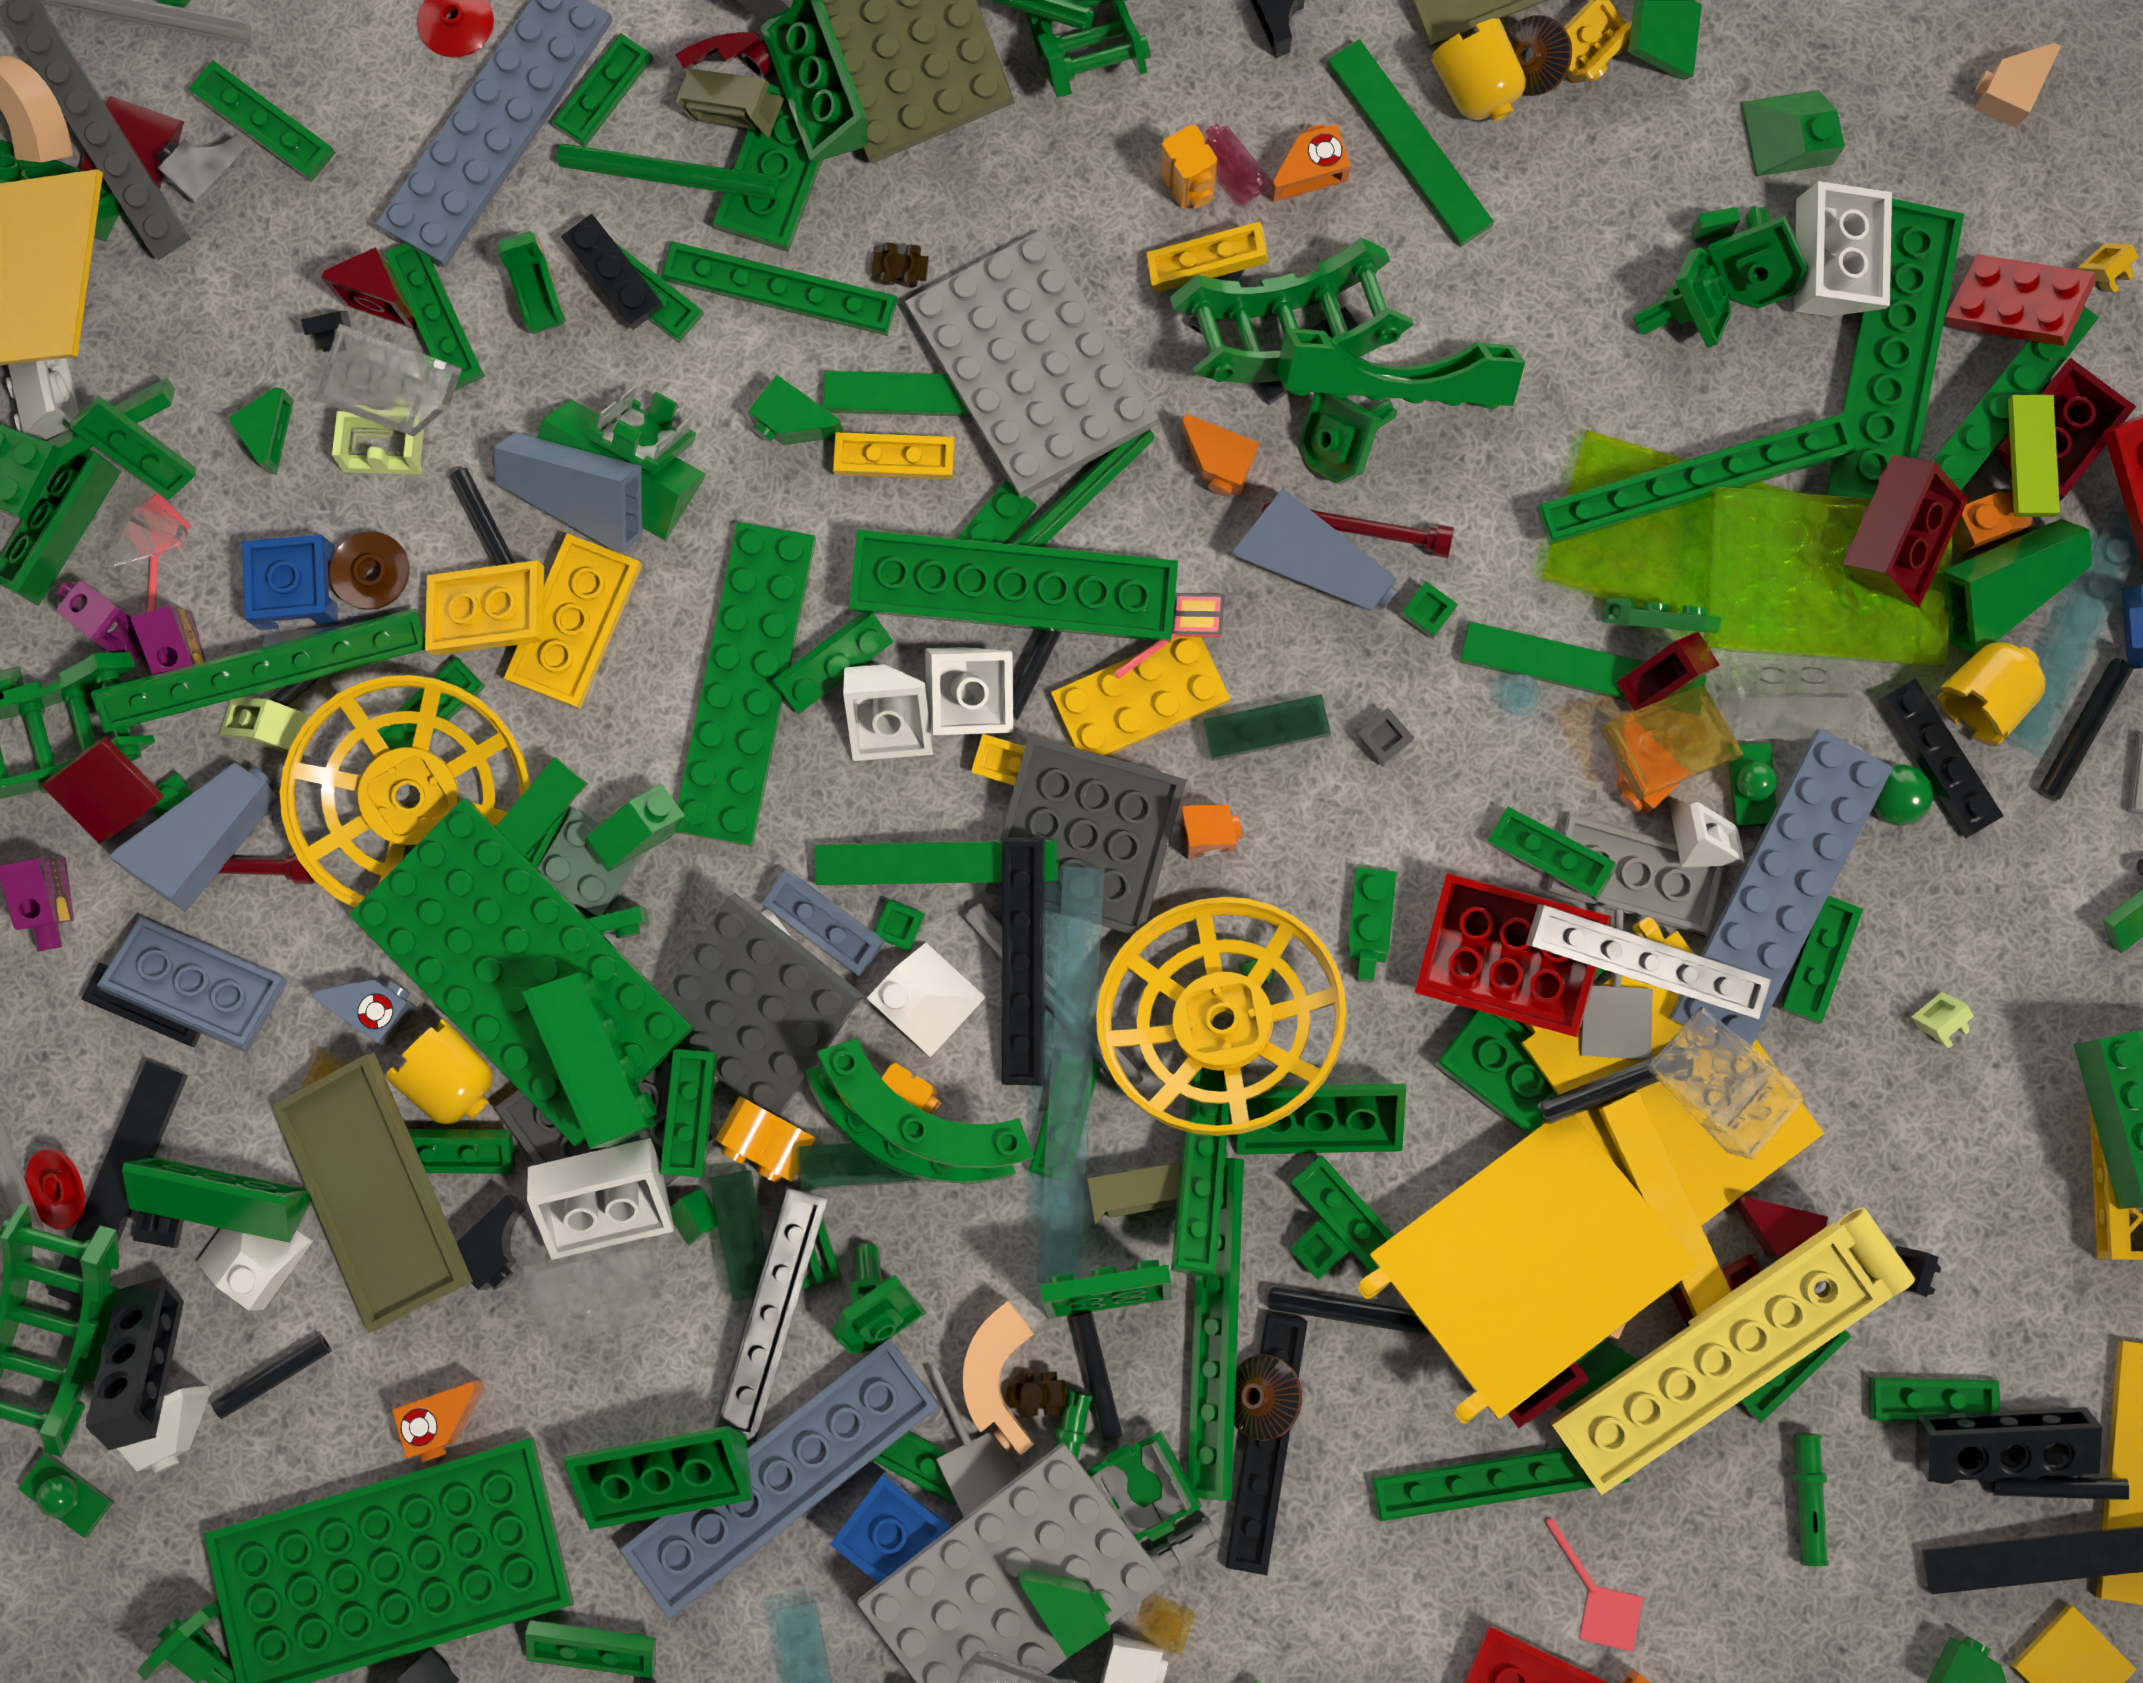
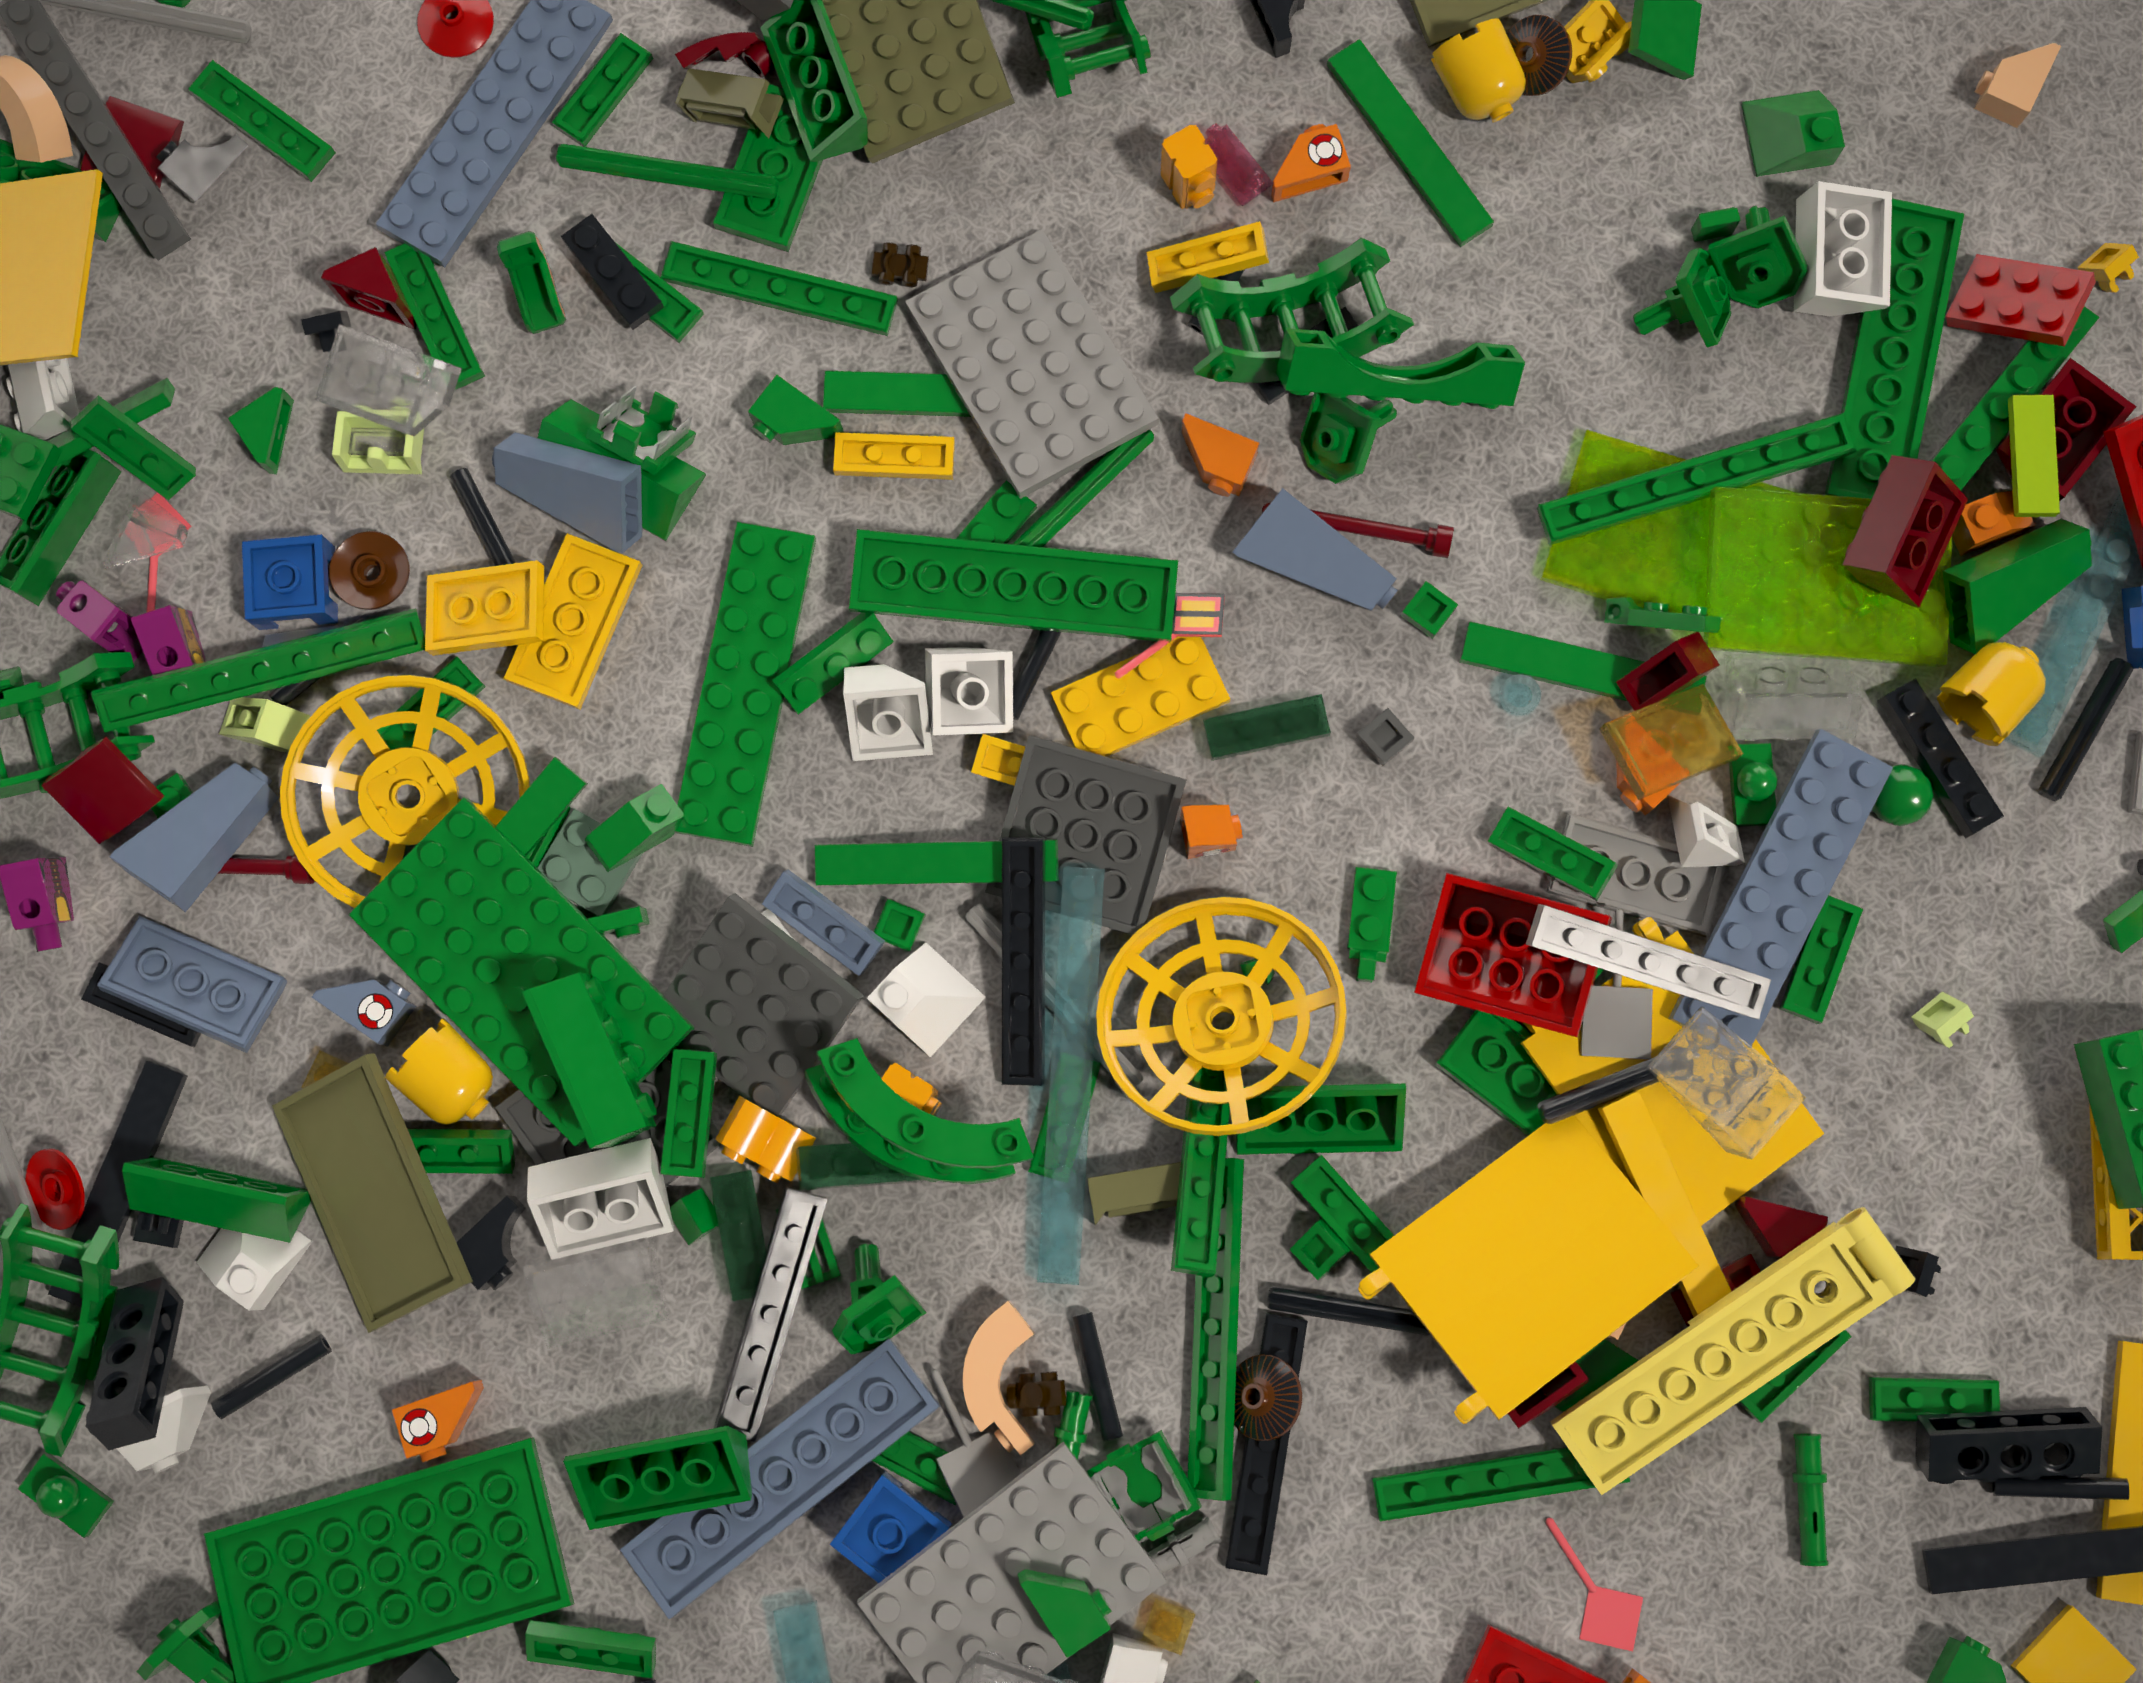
(1106, 1289): green plate -> none

